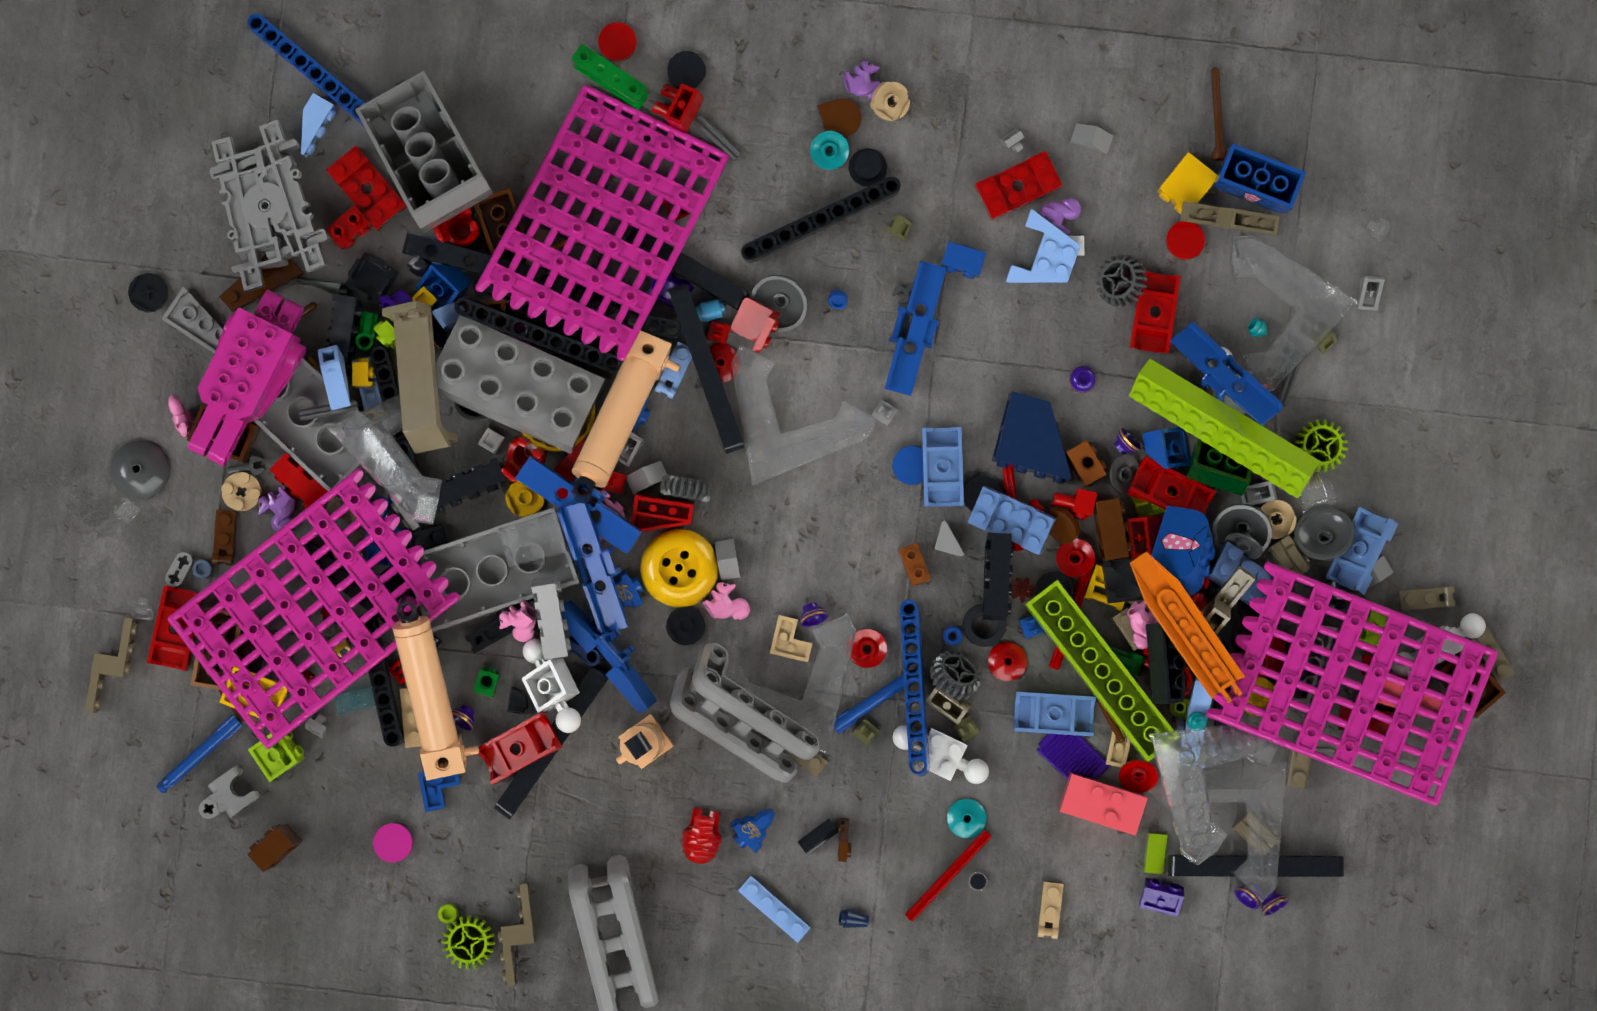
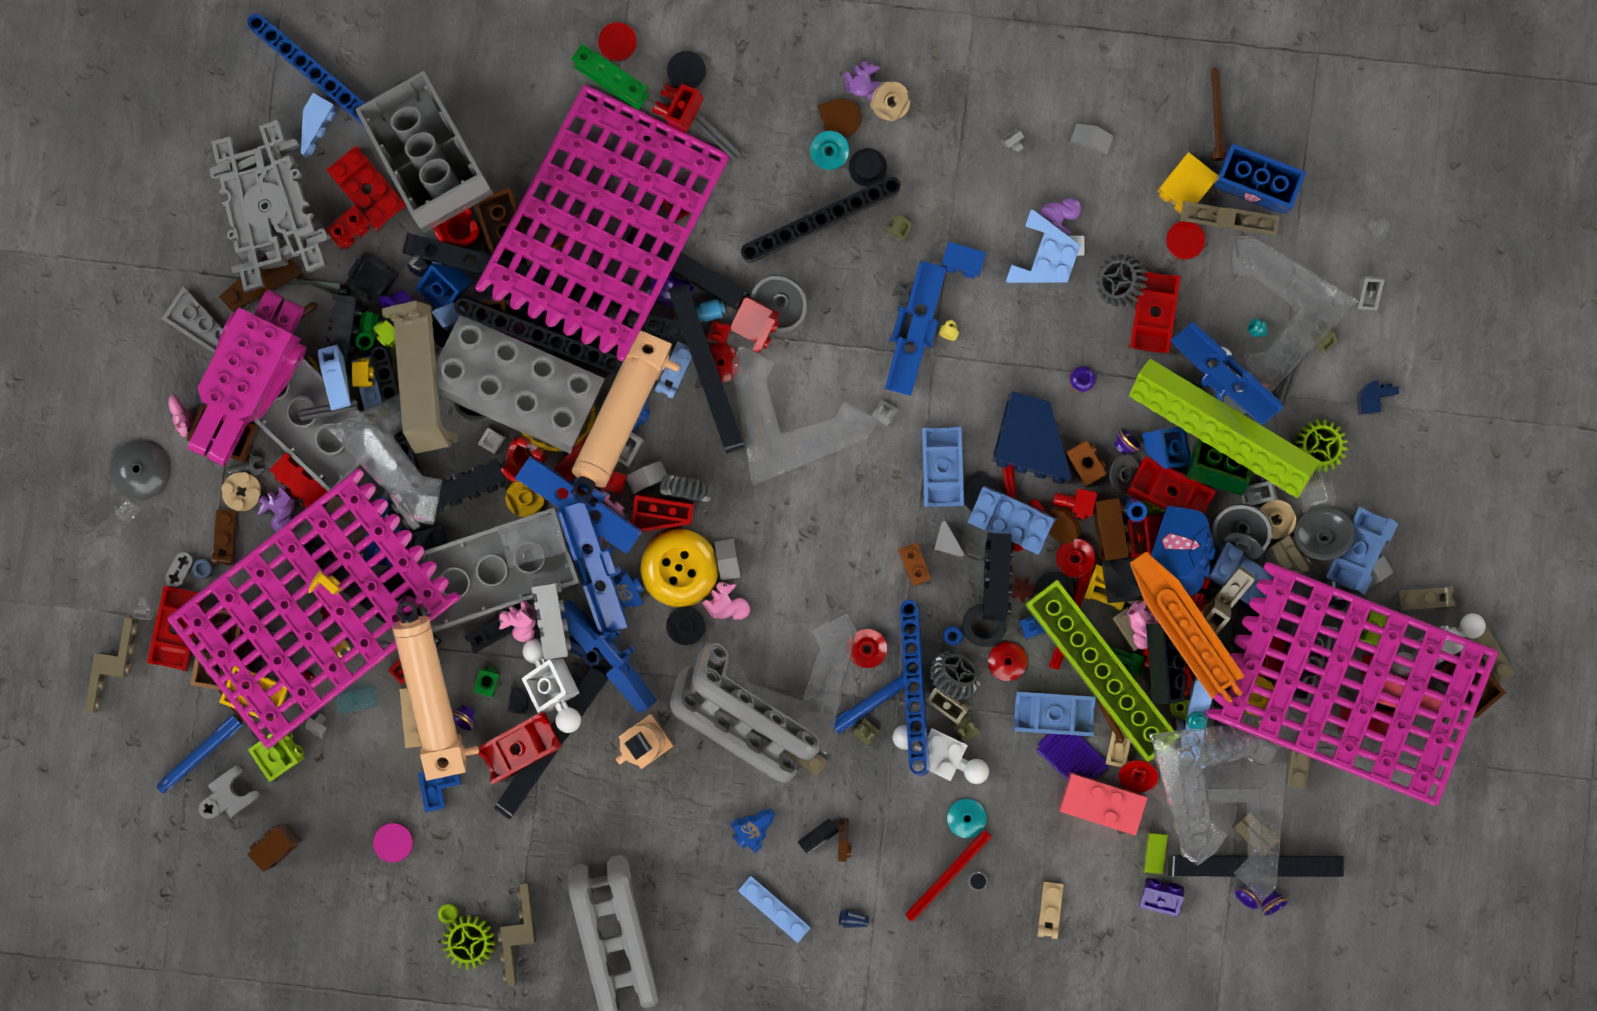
(148, 292): black tile -> none
(329, 583): none -> yellow plate
(386, 688): black beam -> none
(425, 297): yellow tile -> none
(701, 836): red hair -> none
(784, 641): tan plate -> none
(813, 615): dark purple piece -> none
(838, 299): blue tile -> none
(909, 465): blue tile -> none
(948, 332): none -> light yellow tile
(1035, 174): red piece -> none
(1136, 514): none -> blue brick
(1369, 397): none -> dark blue brick

